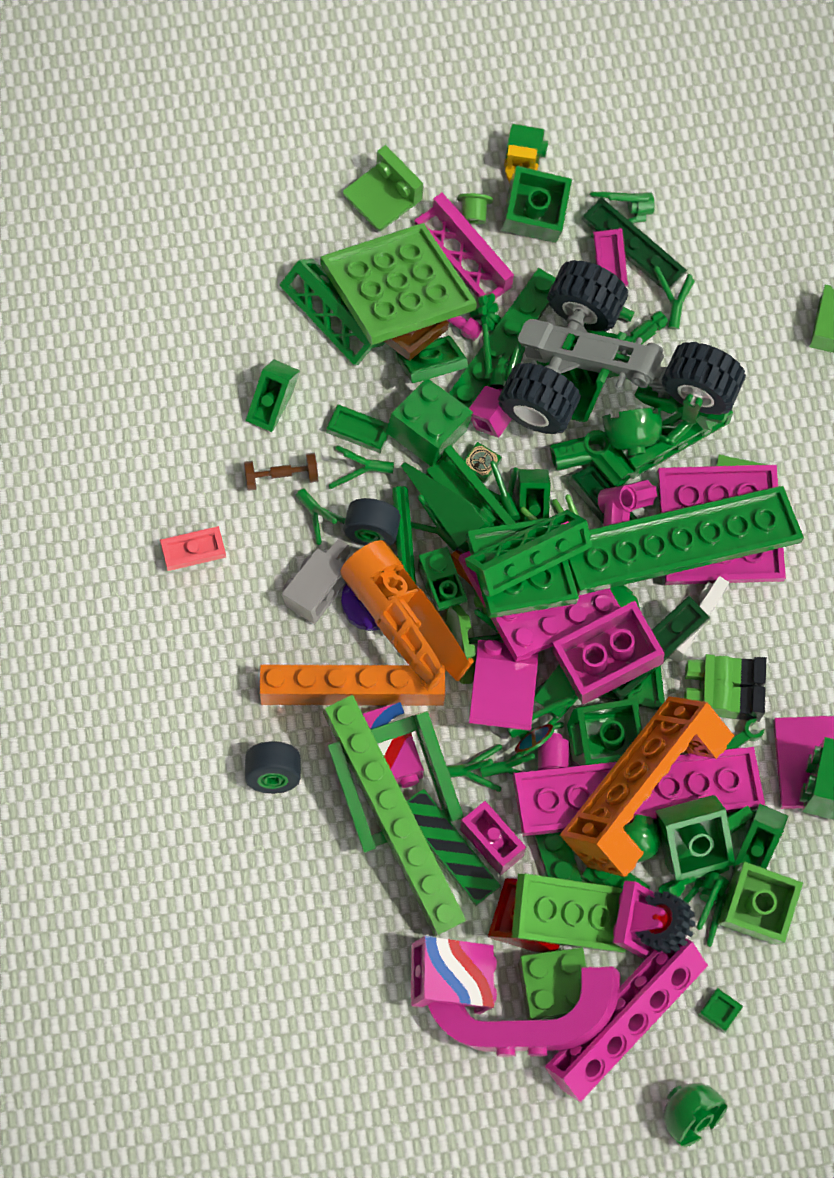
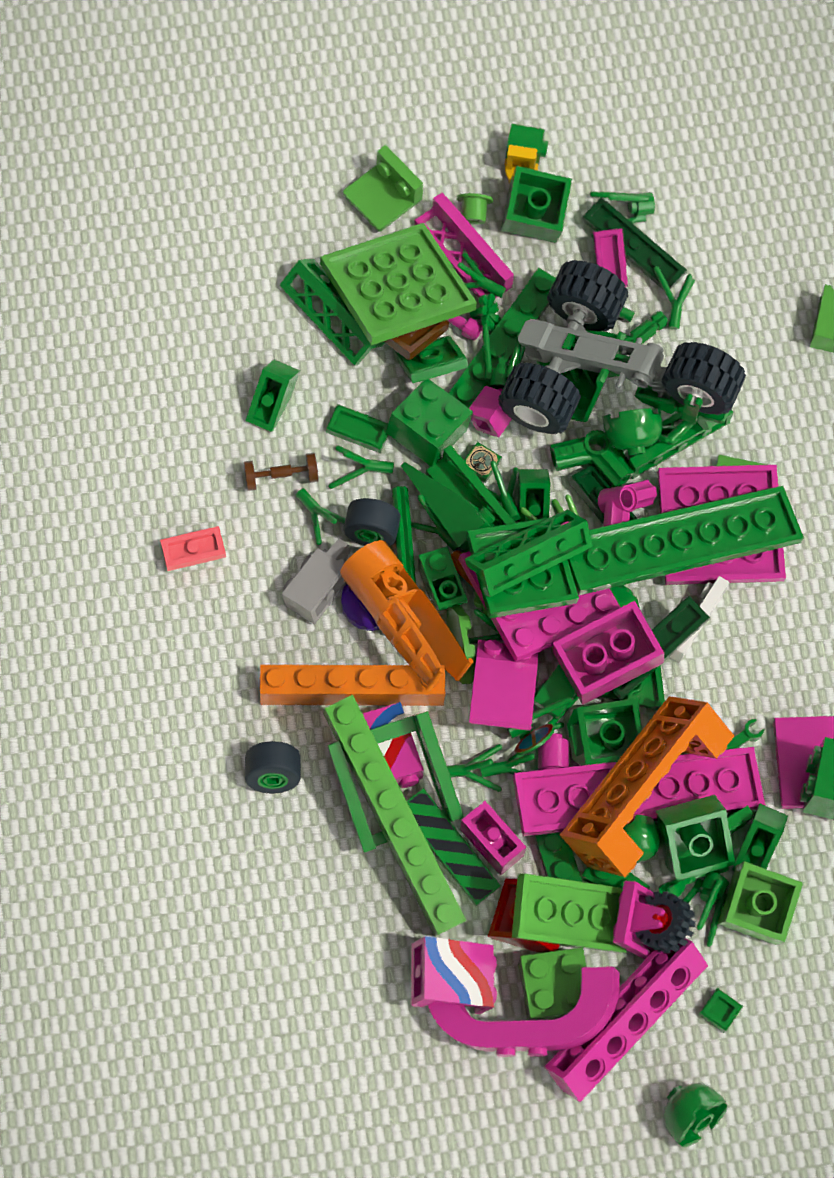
(482, 282): none -> green plant
(729, 685): bright green hips -> none

